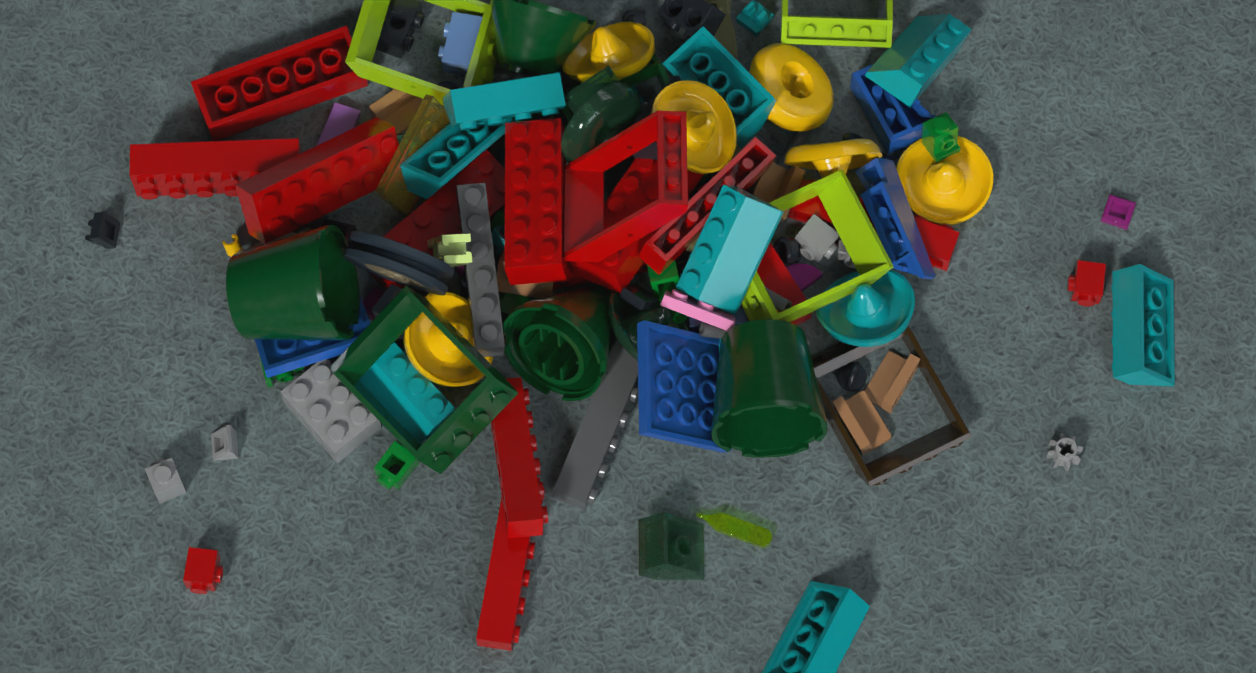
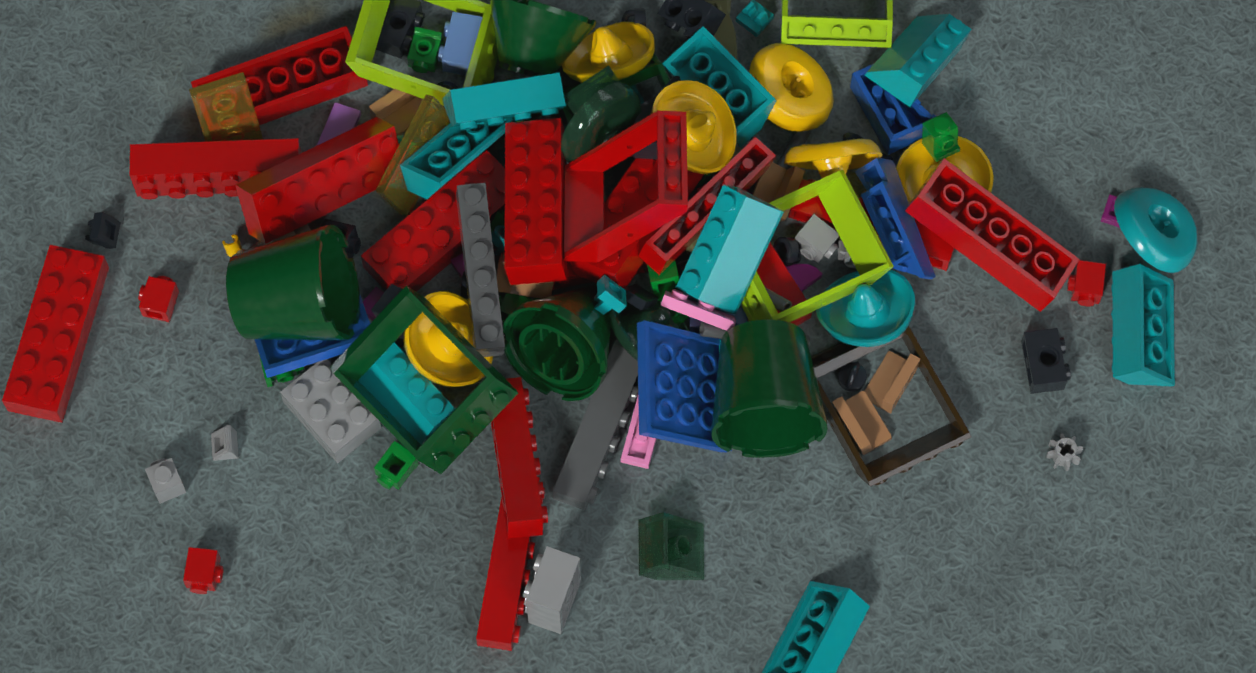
(55, 333): none -> red brick
(158, 298): none -> red brick
(226, 110): none -> clear yellow tile
(398, 263): black wheel -> none
(426, 40): none -> green brick
(451, 249): yellowish green piece -> none
(553, 589): none -> light grey brick
(609, 296): none -> teal tile
(637, 448): none -> bright pink hinge
(738, 529): clear neon green piece -> none
(992, 235): none -> red brick
(1041, 376): none -> black brick
(1157, 227): none -> teal hat

